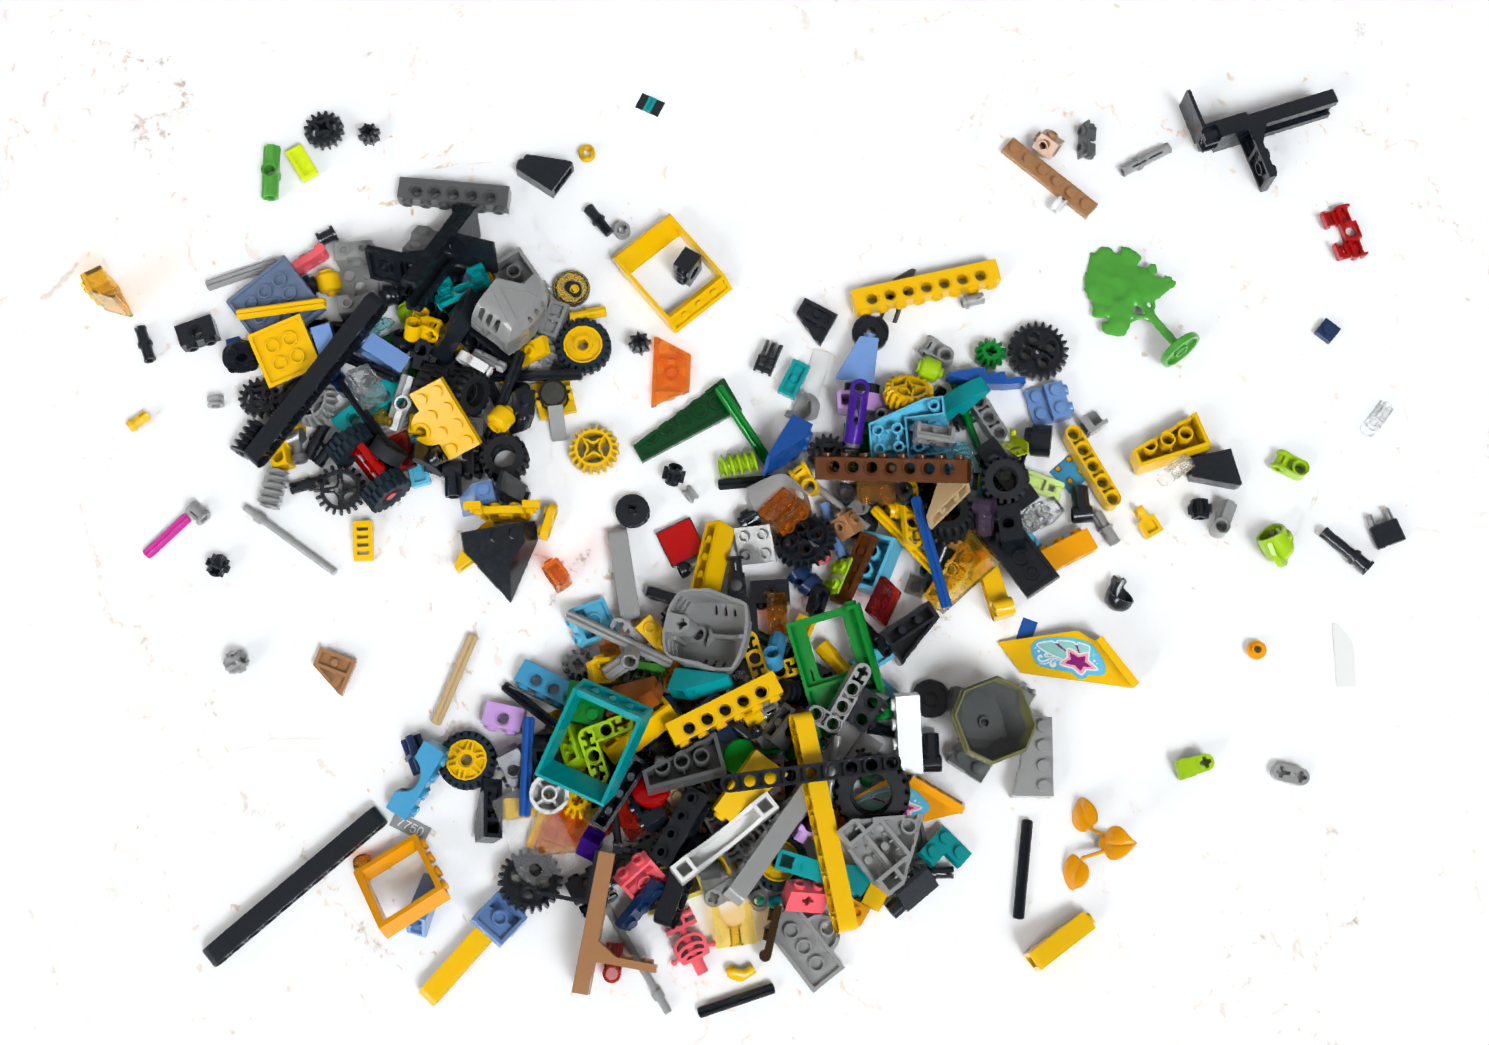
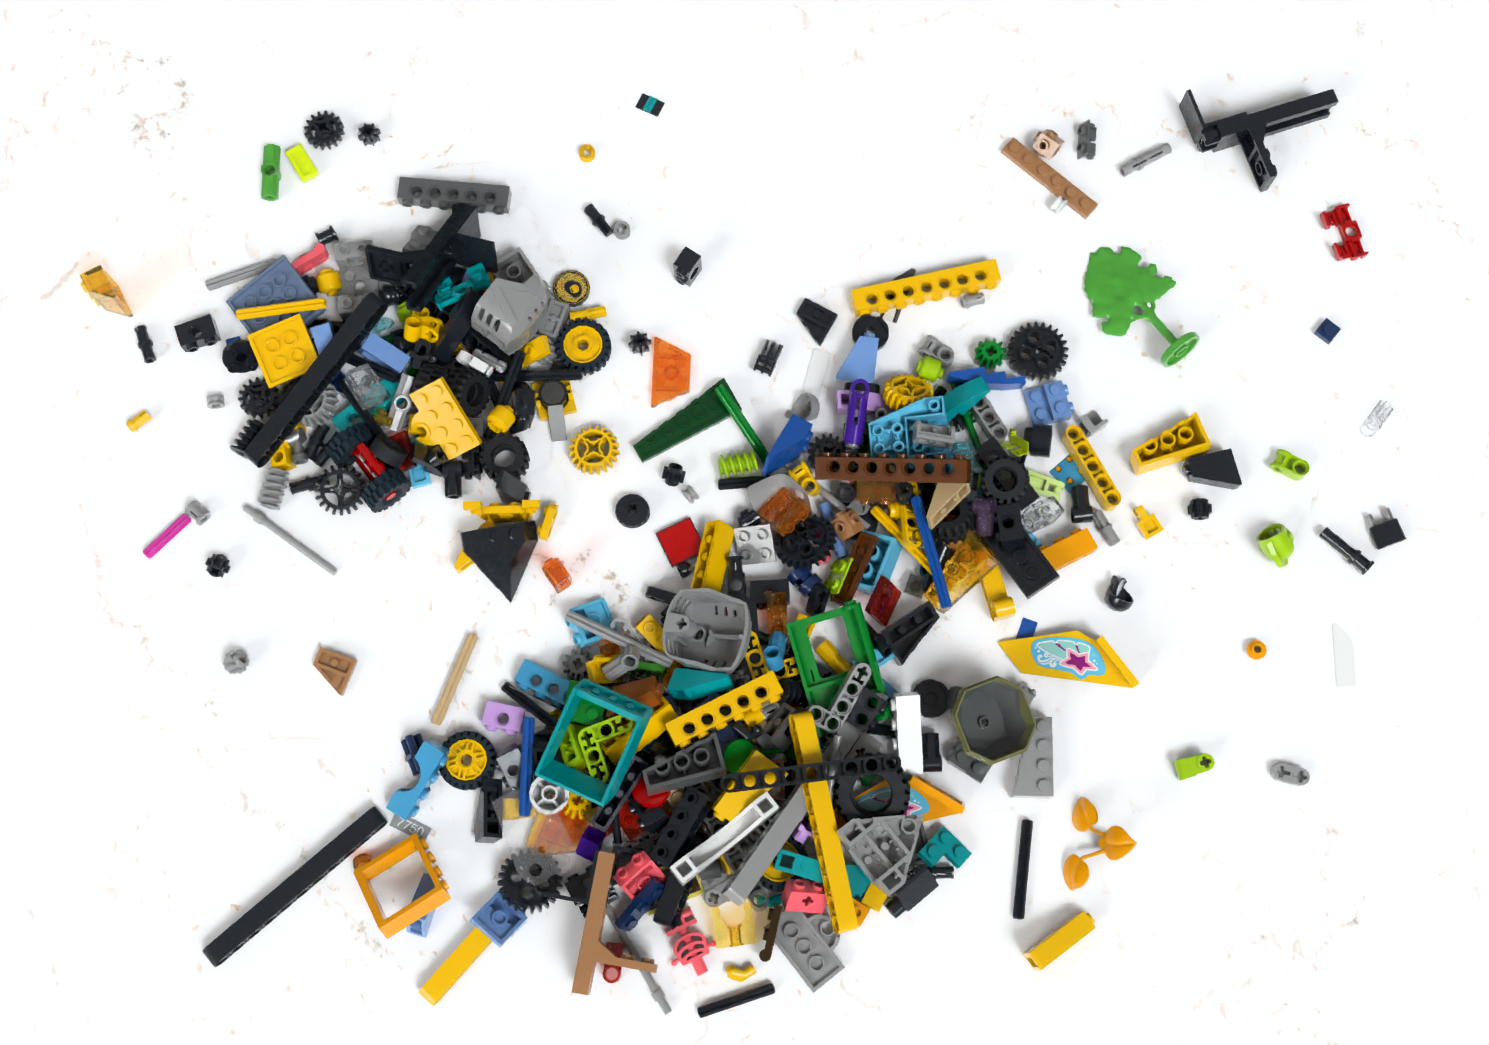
(370, 540): yellow slope -> none
(479, 491): medium blue slope -> none
(544, 172): black slope -> none
(623, 574): light grey beam -> none
(650, 244): yellow window -> none
(793, 379): teal plate -> none
(1176, 469): clear piece -> none
(1223, 518): light grey piece -> none

